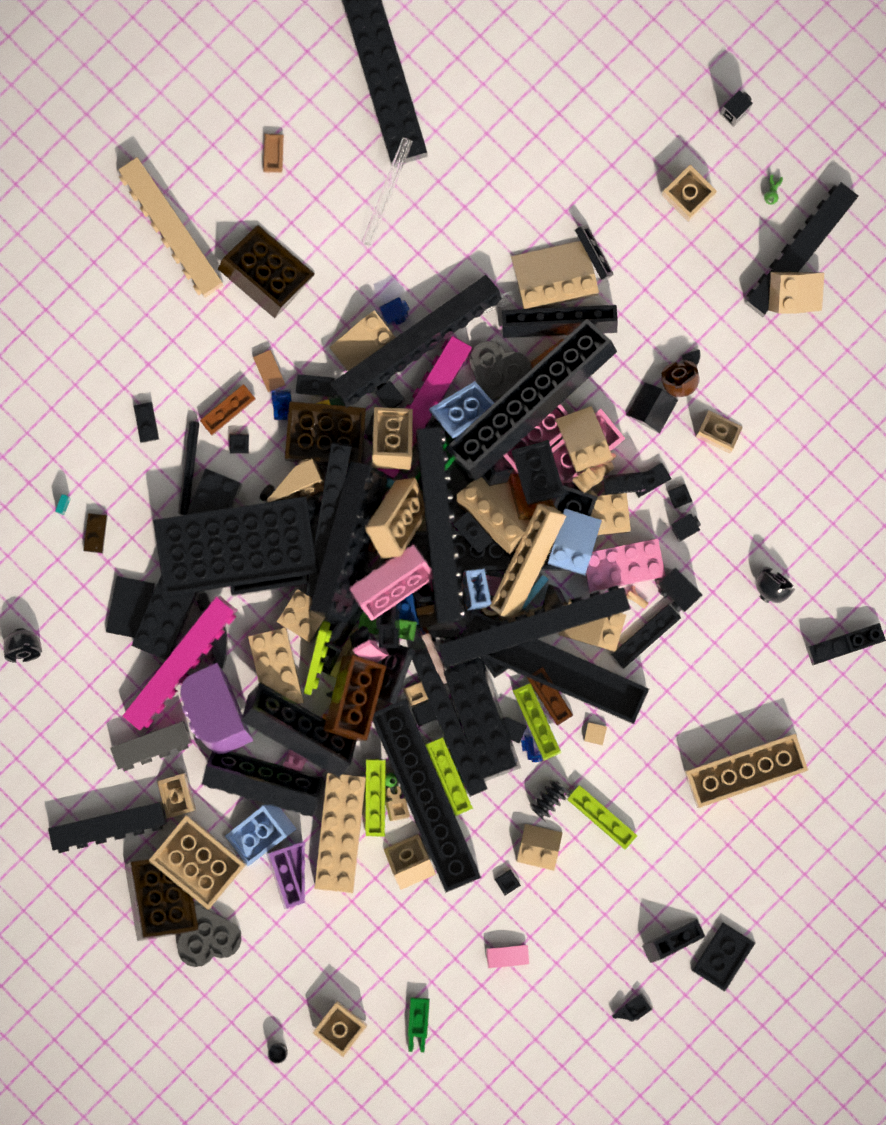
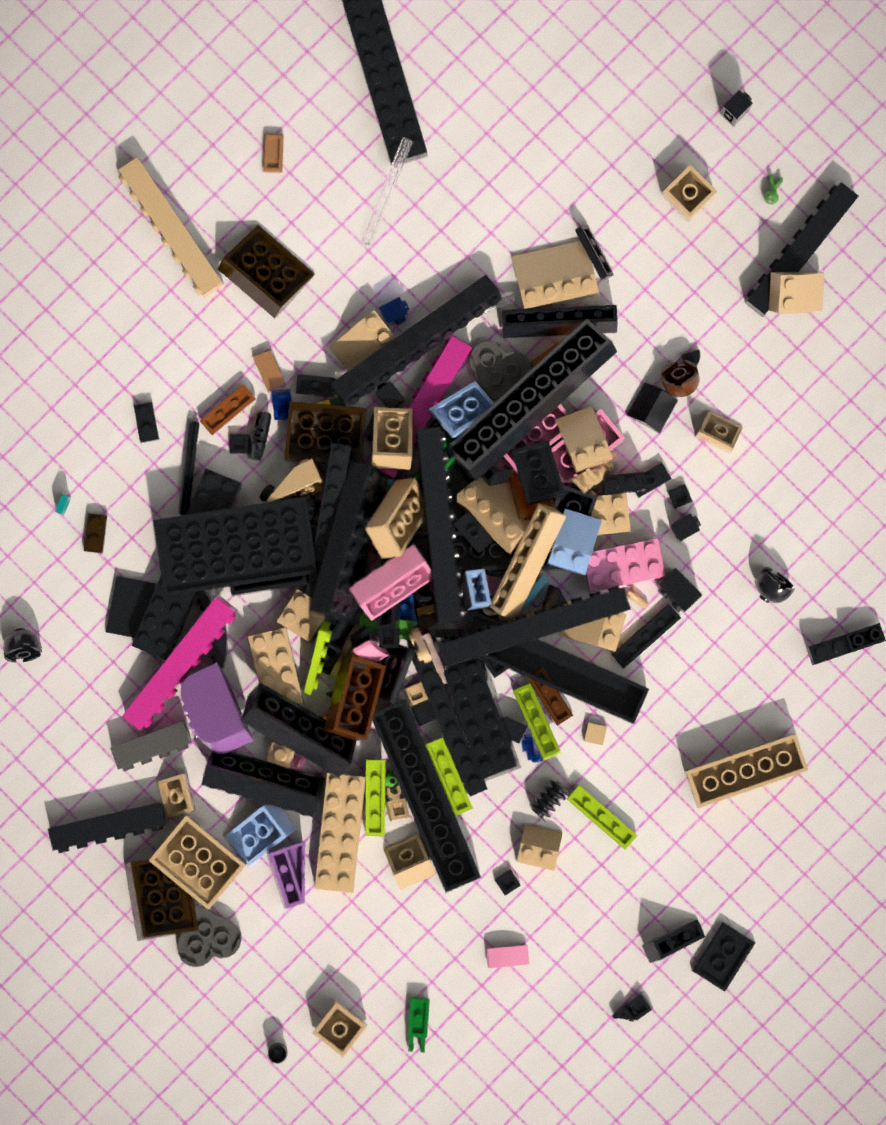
(259, 436): none -> black hinge
(280, 755): none -> tan bracket
(422, 652): none -> tan plate

